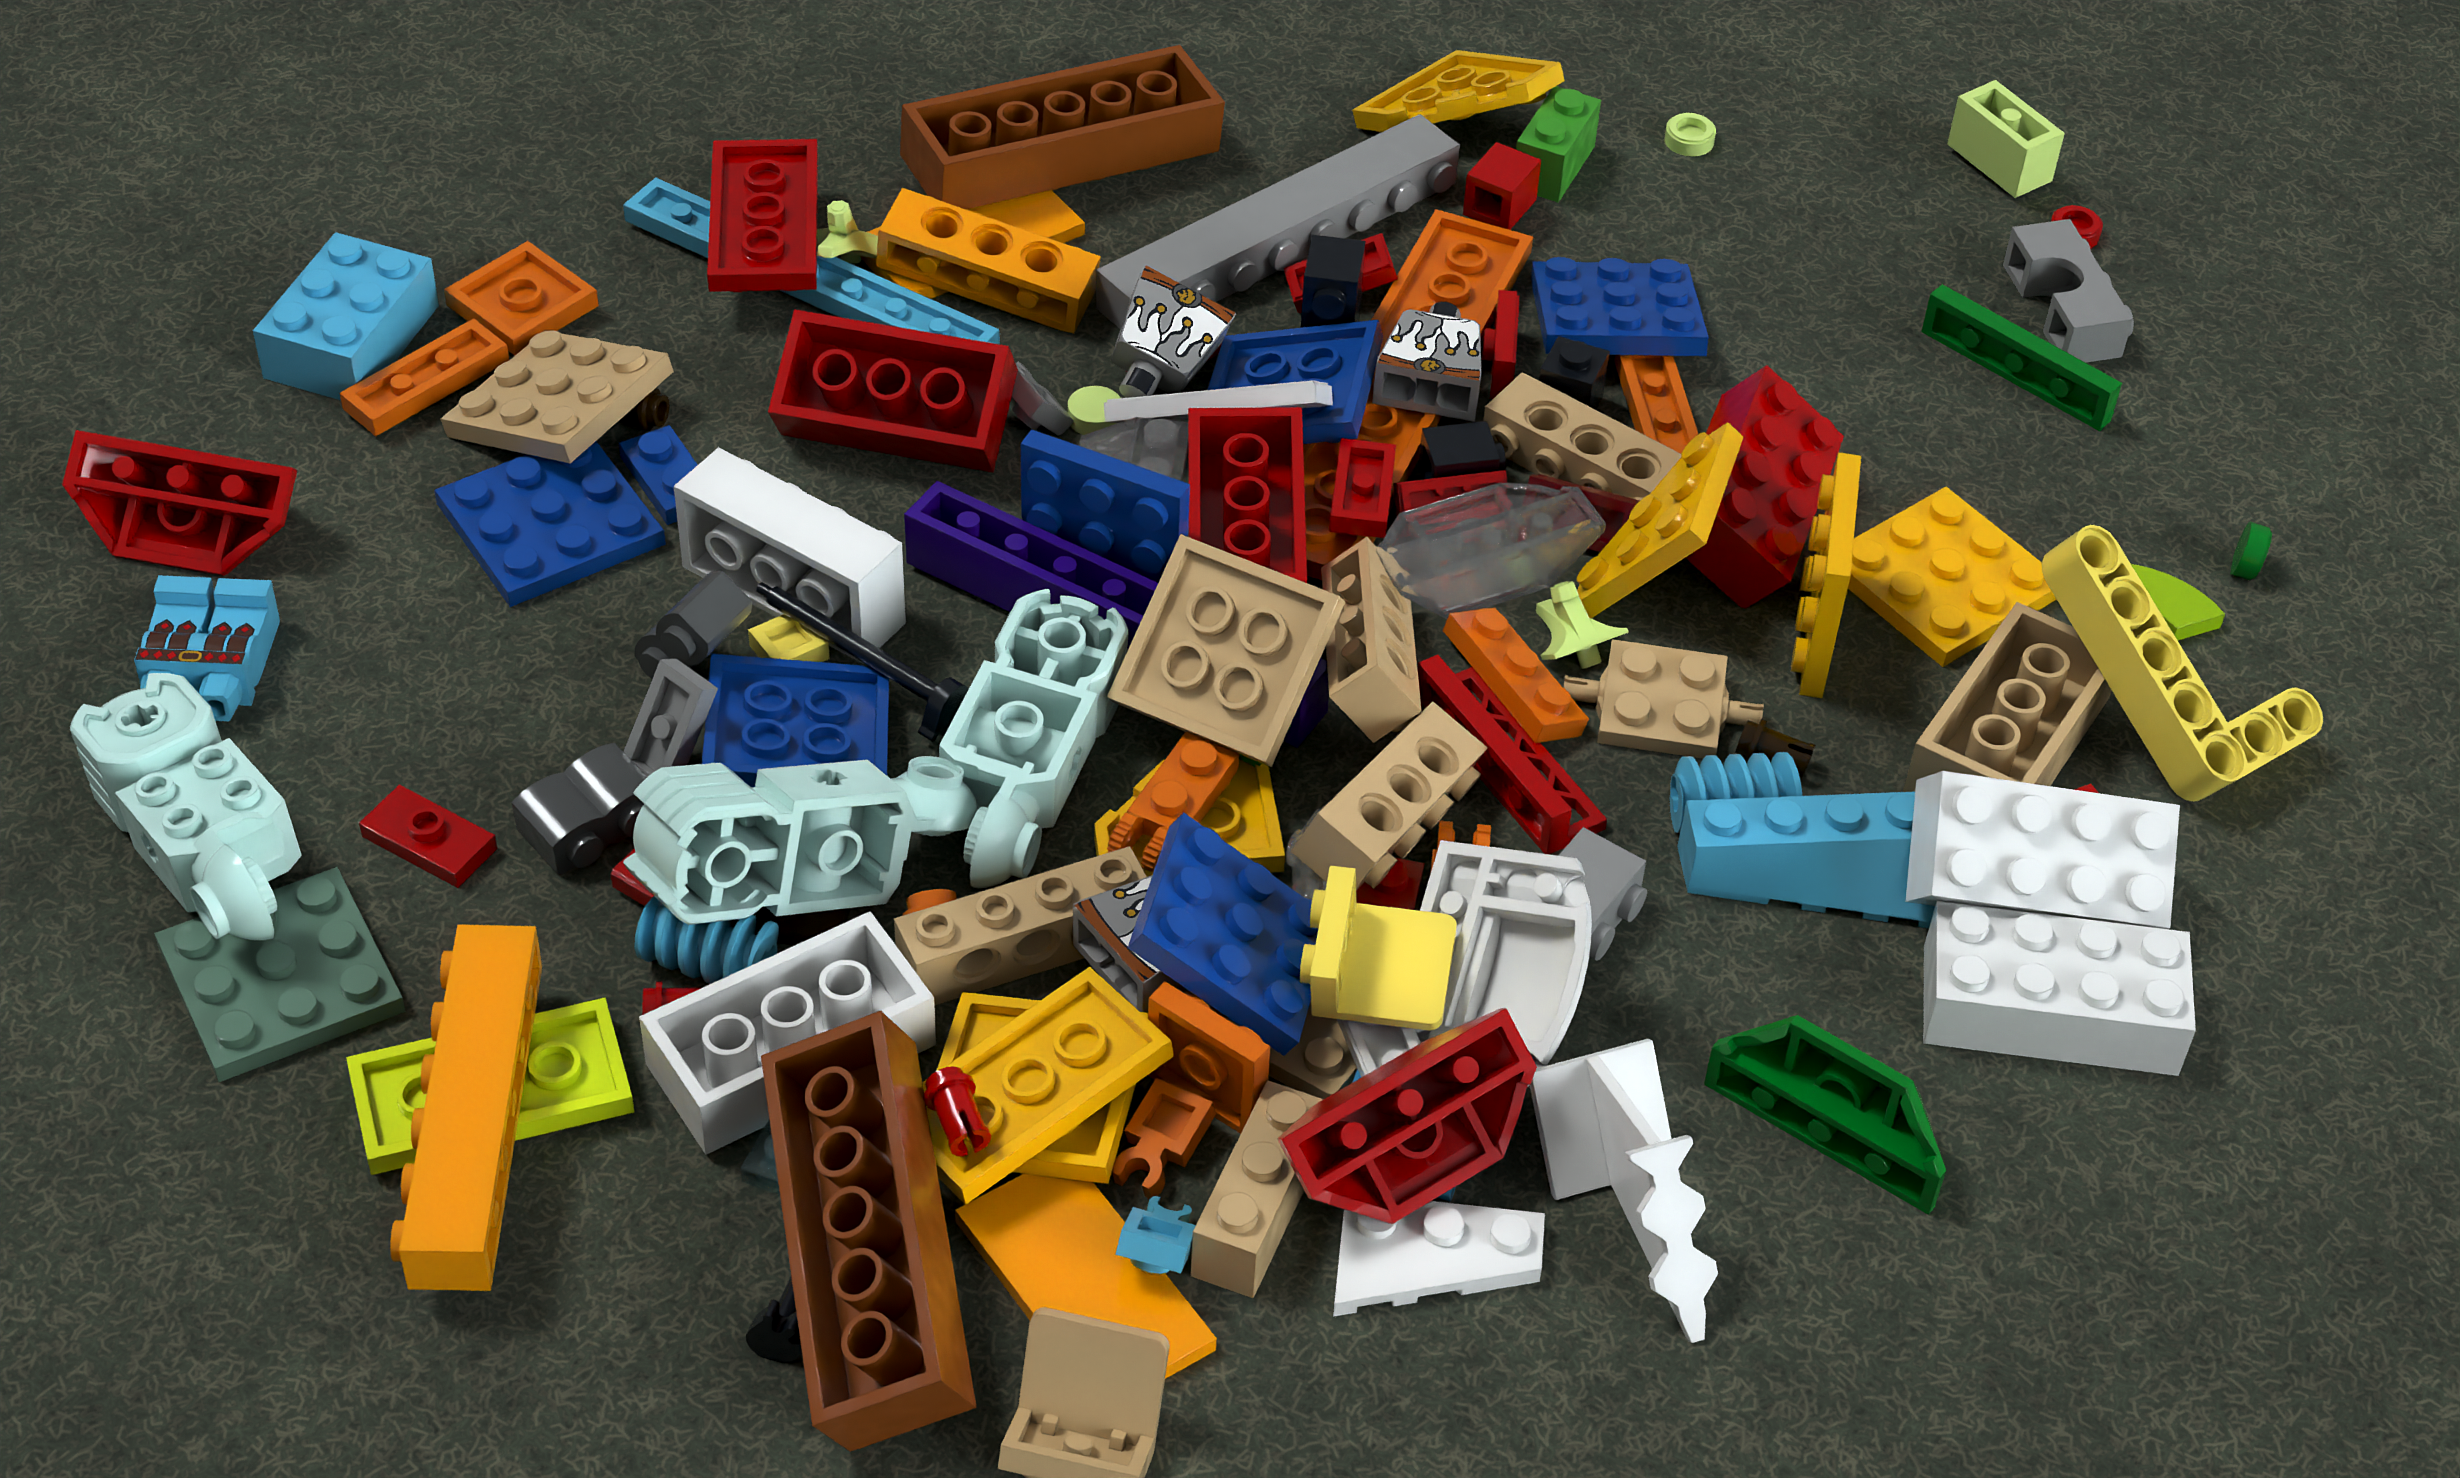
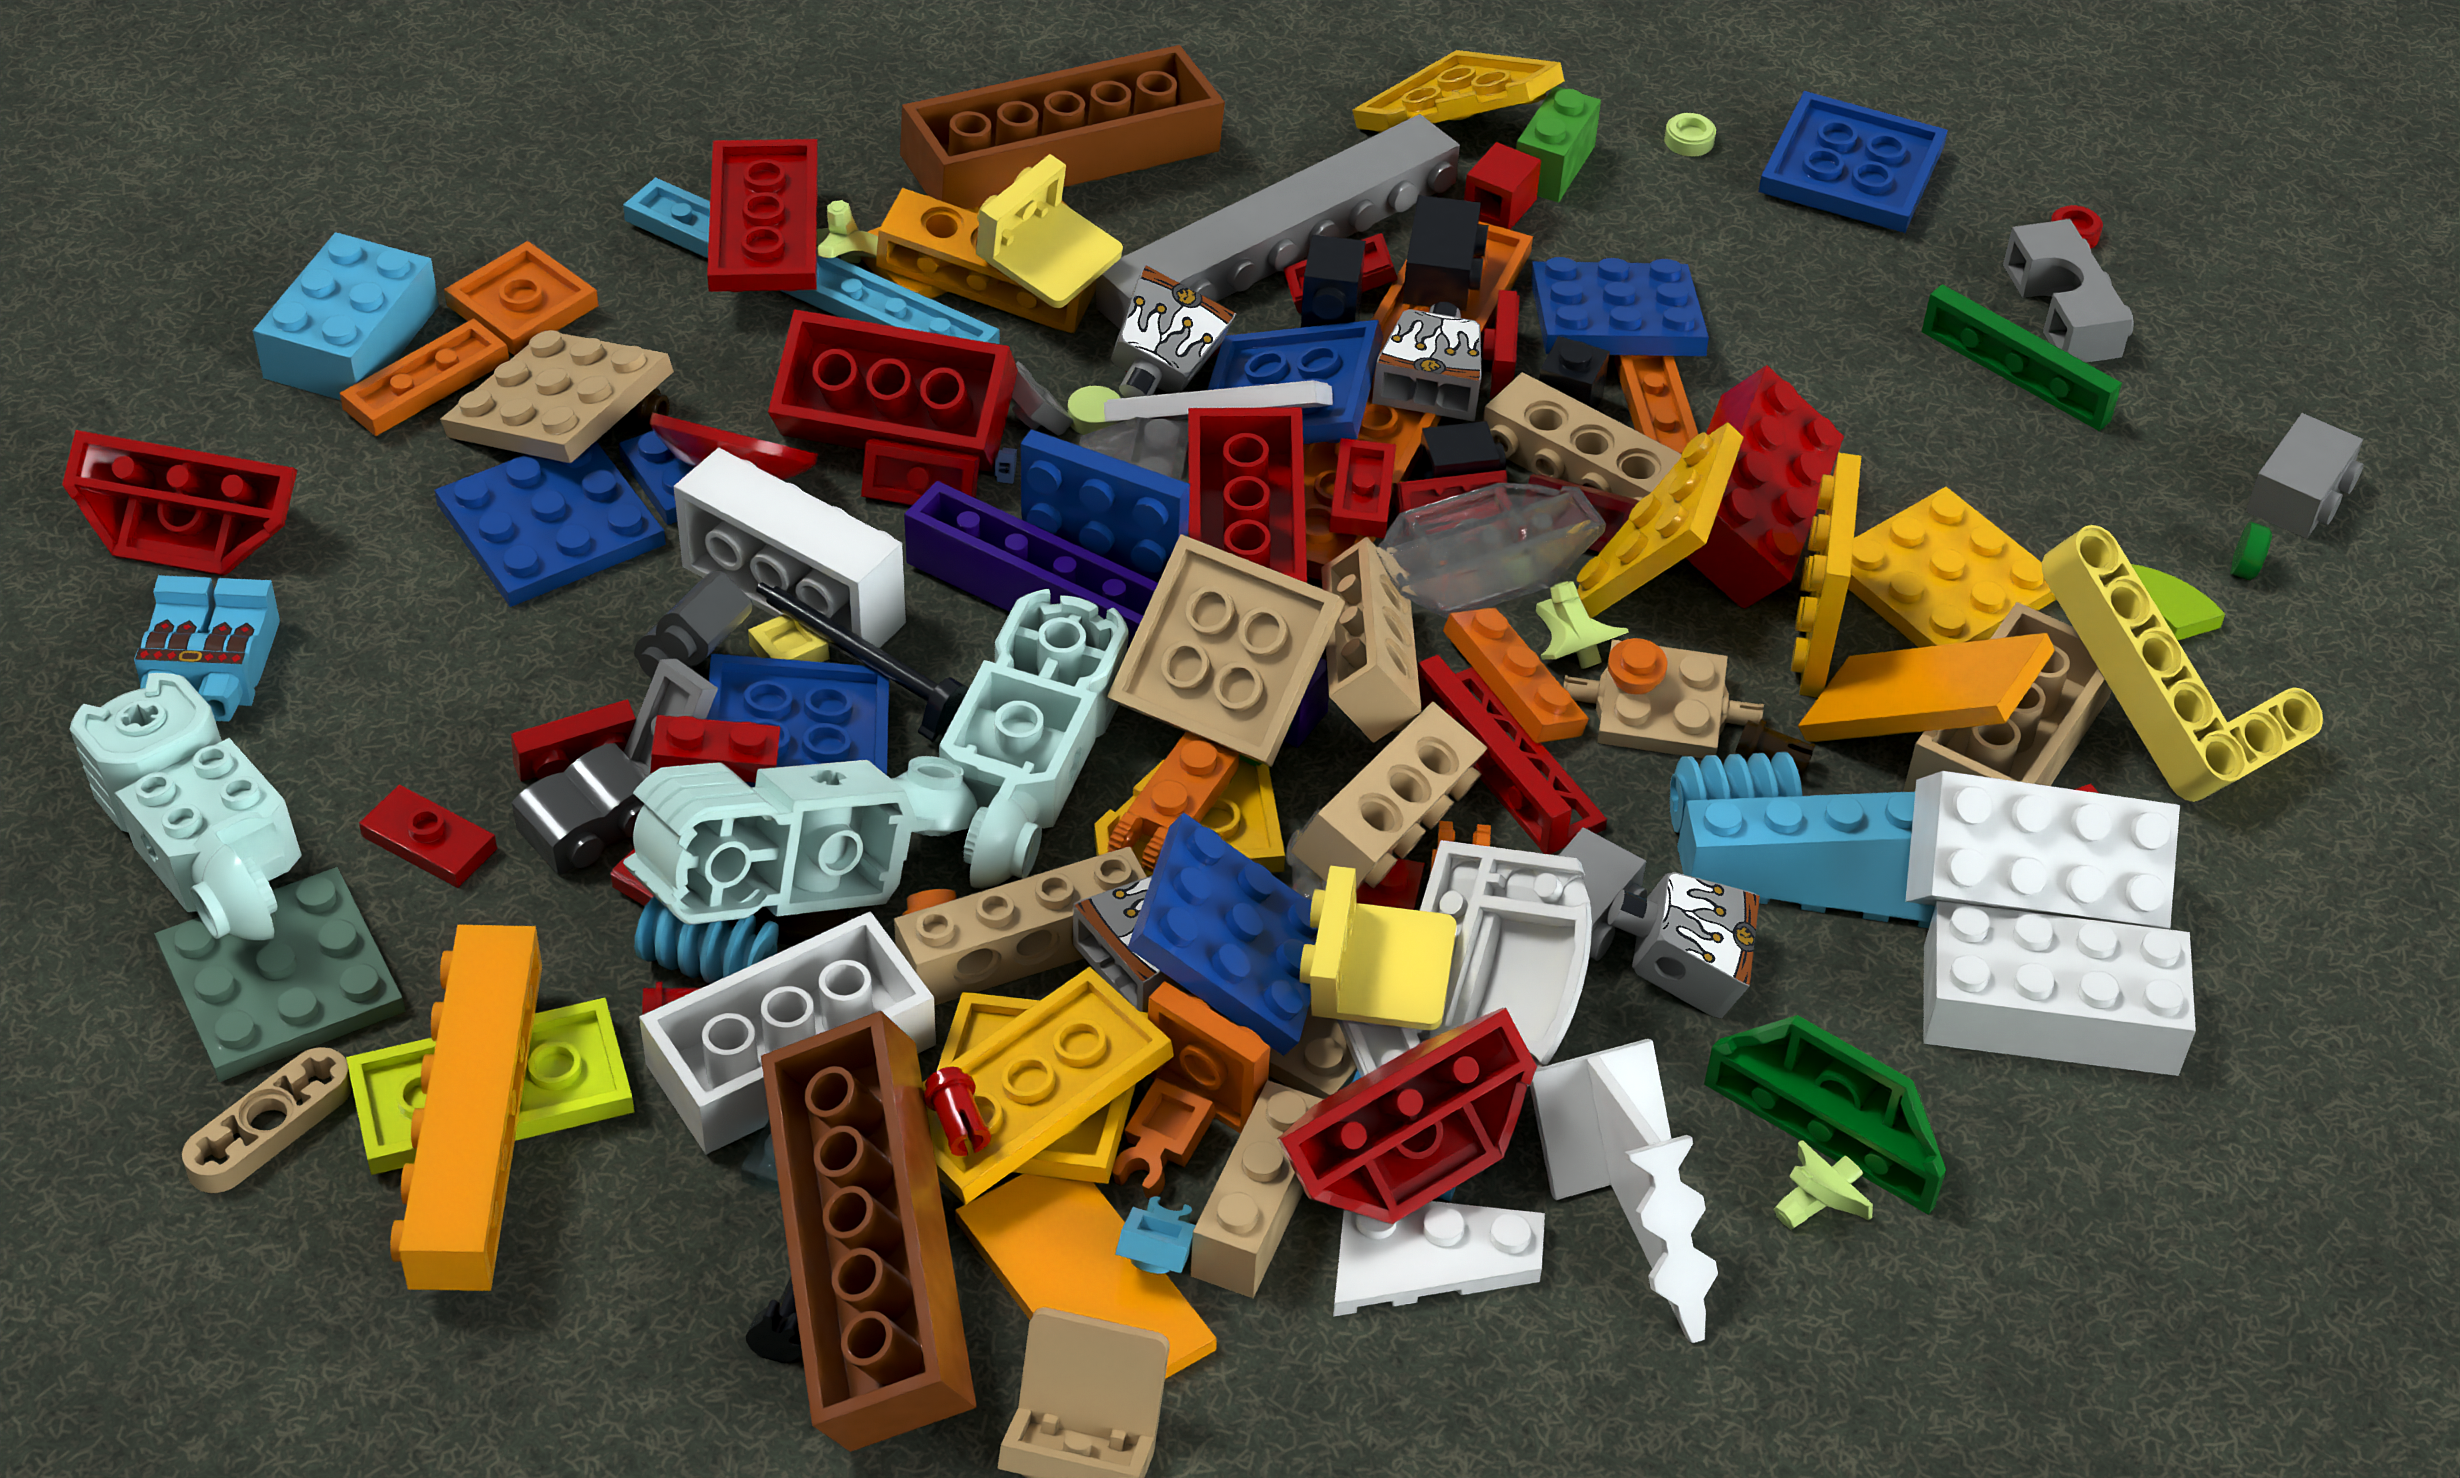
(263, 1145): none -> tan beam
(559, 743): none -> red plate
(694, 741): none -> red plate
(695, 442): none -> red dish
(907, 470): none -> red plate
(1005, 465): none -> medium blue piece
(1041, 239): none -> light yellow bracket
(1443, 252): none -> black brick
(1637, 665): none -> orange plate
(1692, 939): none -> light grey torso
(1821, 1187): none -> yellowish green piece
(1853, 161): none -> blue plate
(1927, 688): none -> light orange tile
(2005, 138): yellowish green brick -> none
(2306, 475): none -> light grey brick

